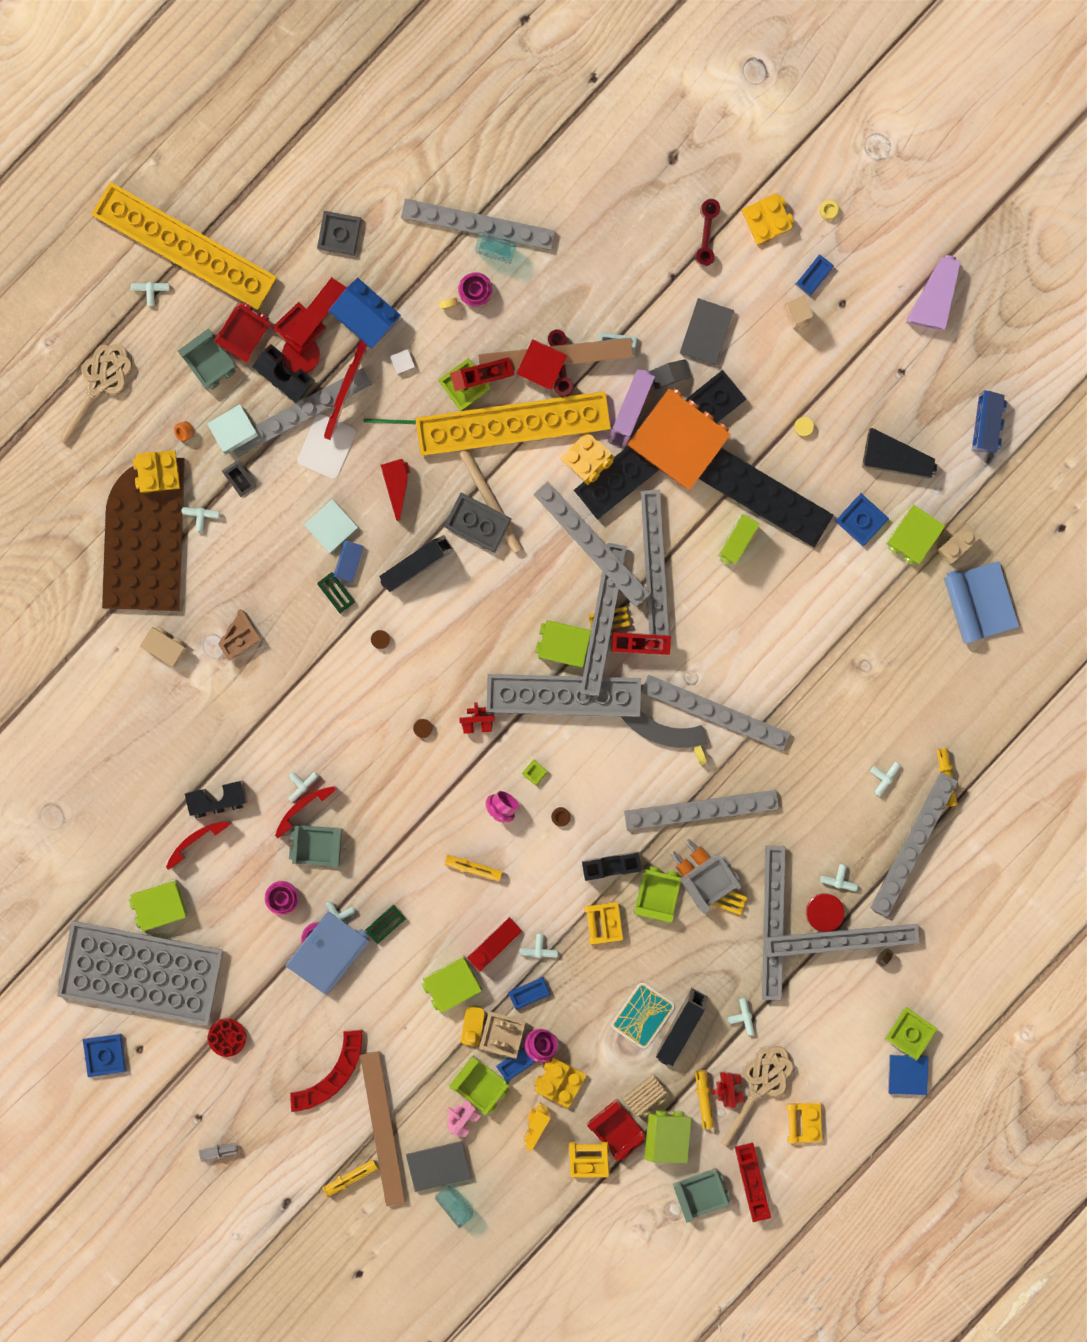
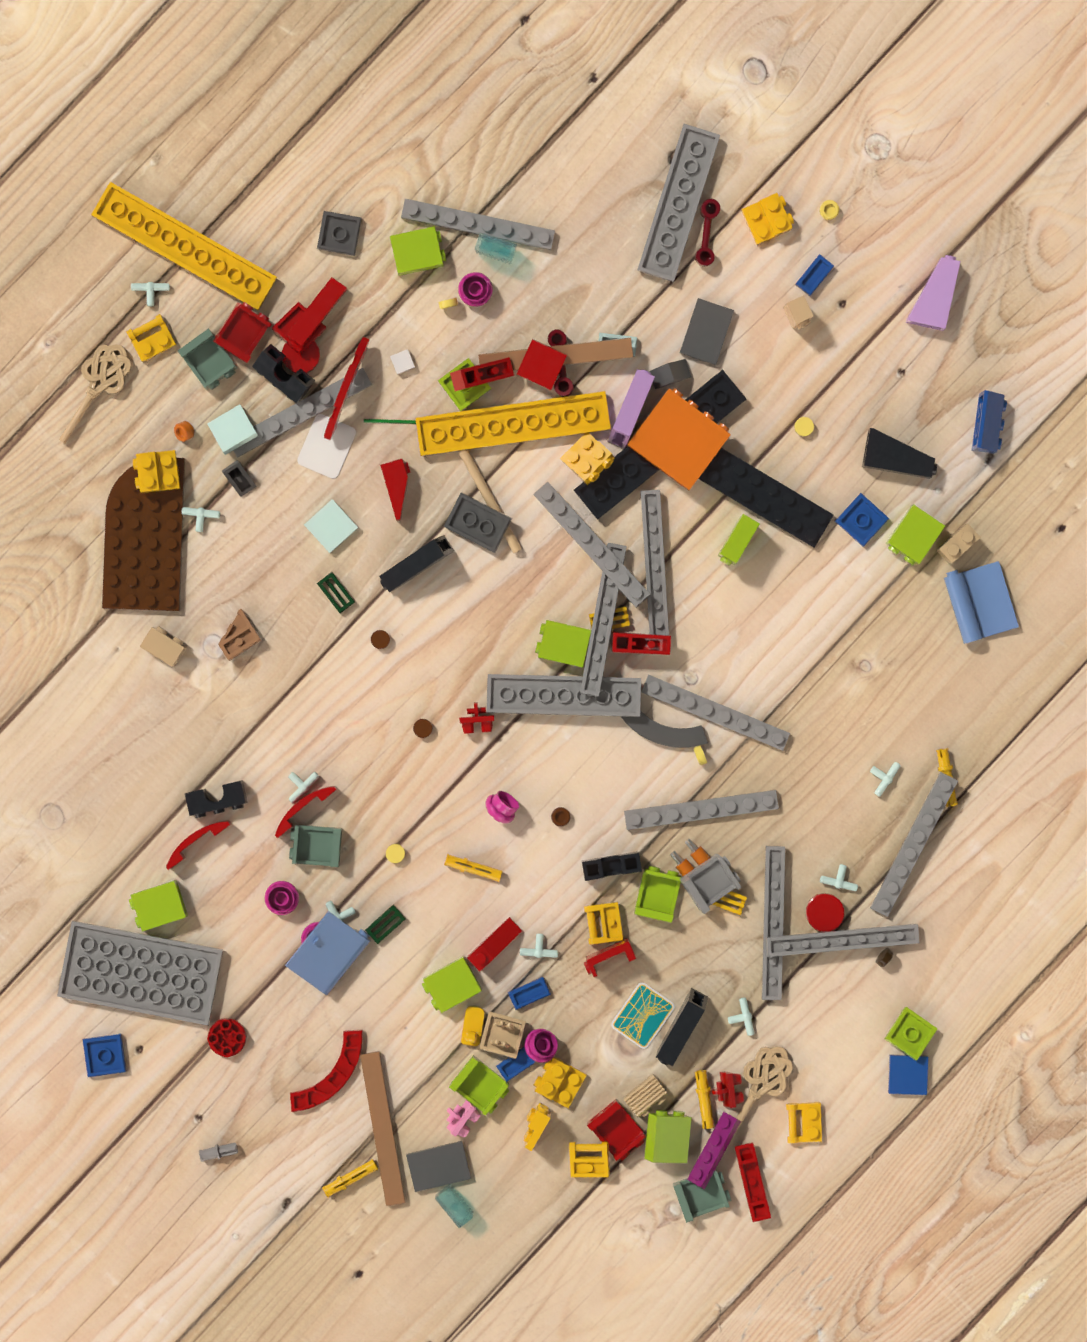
(153, 344): none -> yellow plate
(348, 561): blue tile -> none
(364, 313): blue slope -> none
(395, 853): none -> light yellow tile
(417, 250): none -> lime brick
(534, 772): lime tile -> none
(608, 952): none -> red panel
(678, 202): none -> light grey plate
(714, 1150): none -> magenta plate

